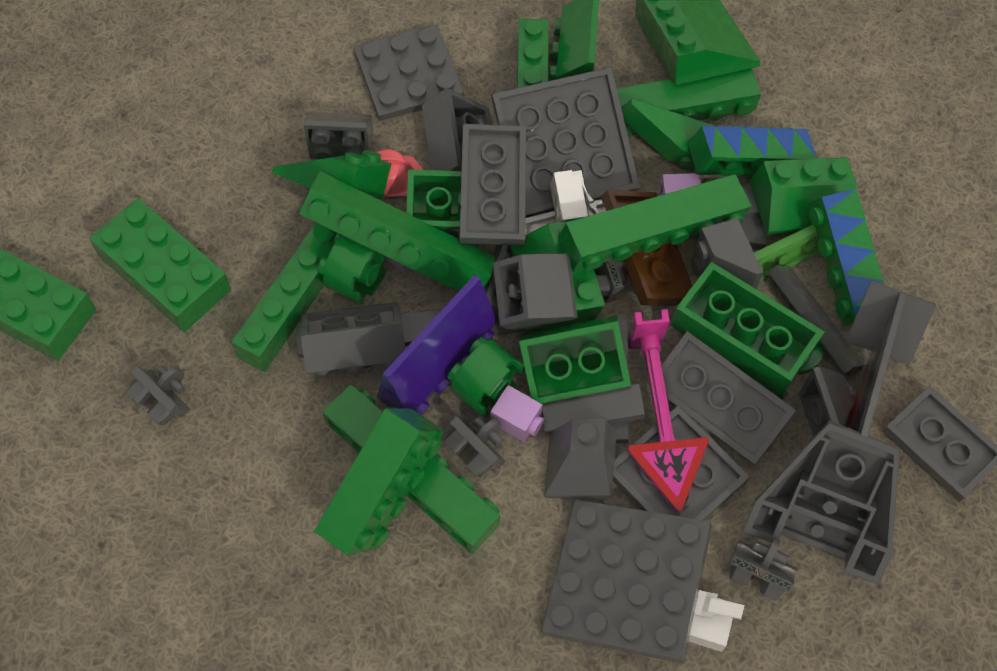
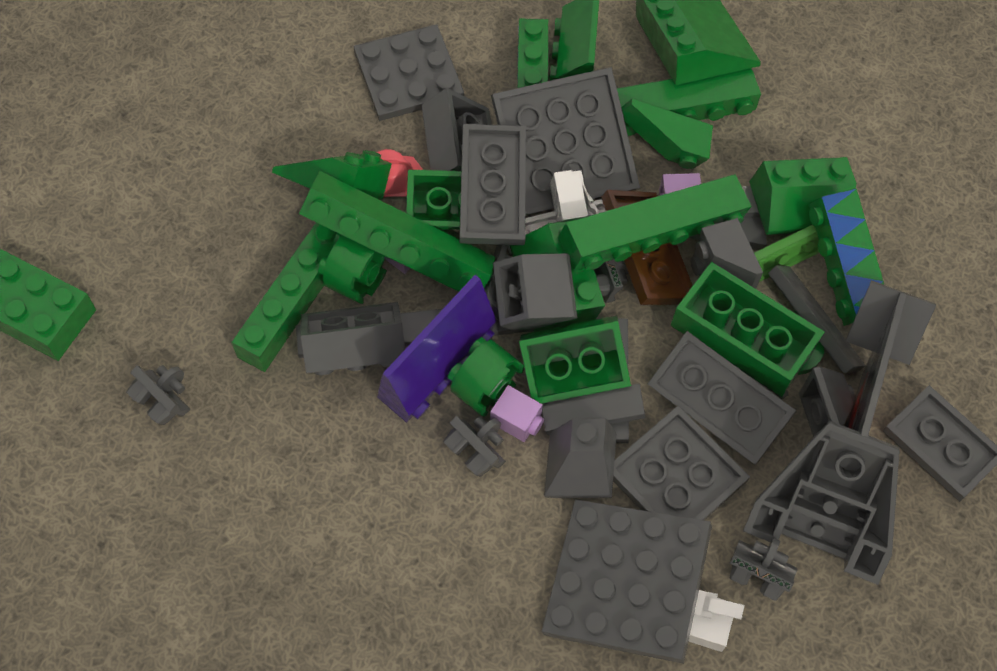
(161, 264): green brick -> none
(337, 133): dark grey slope -> none
(380, 481): green brick -> none
(439, 494): green brick -> none
(670, 462): dark pink piece -> none
(743, 149): green brick -> none

